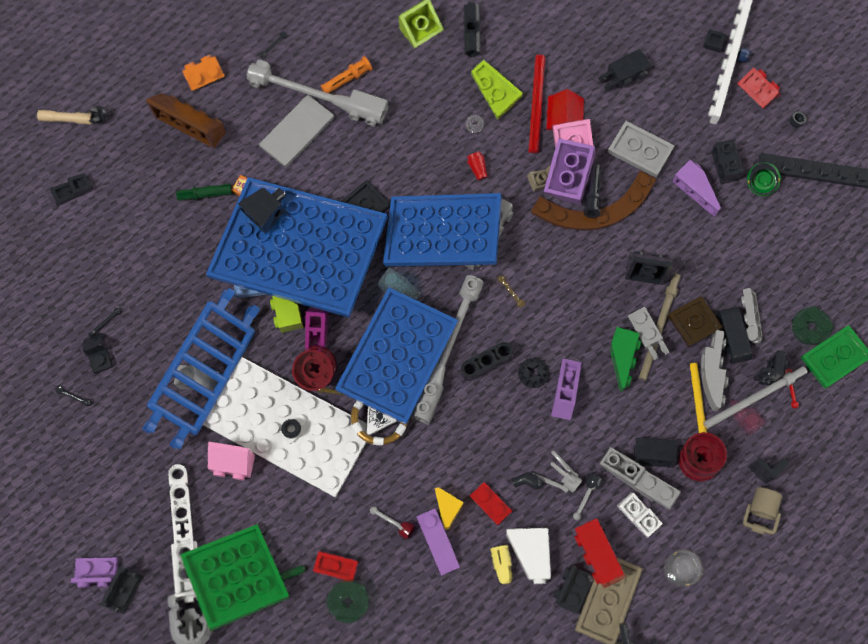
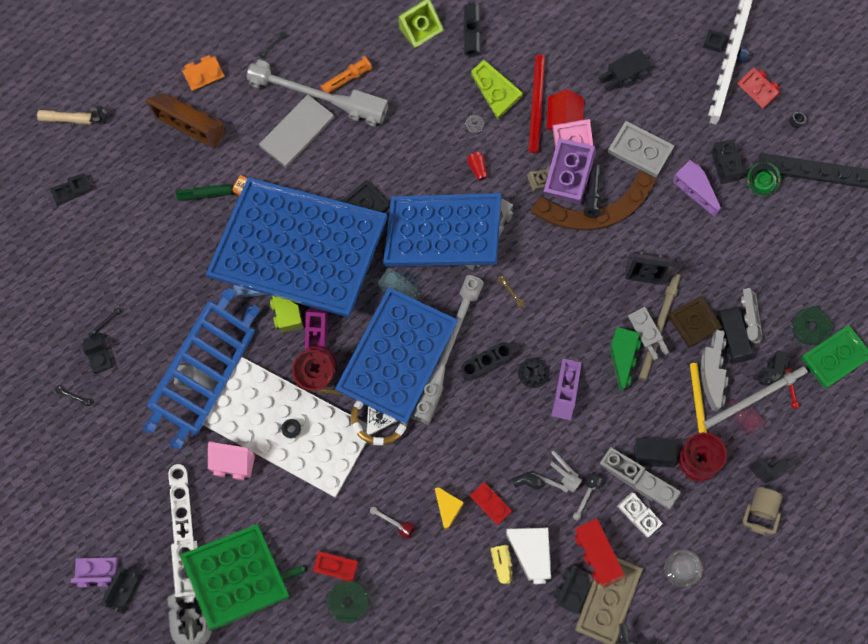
(263, 208): black torso -> none
(438, 541): medium lavender slope -> none

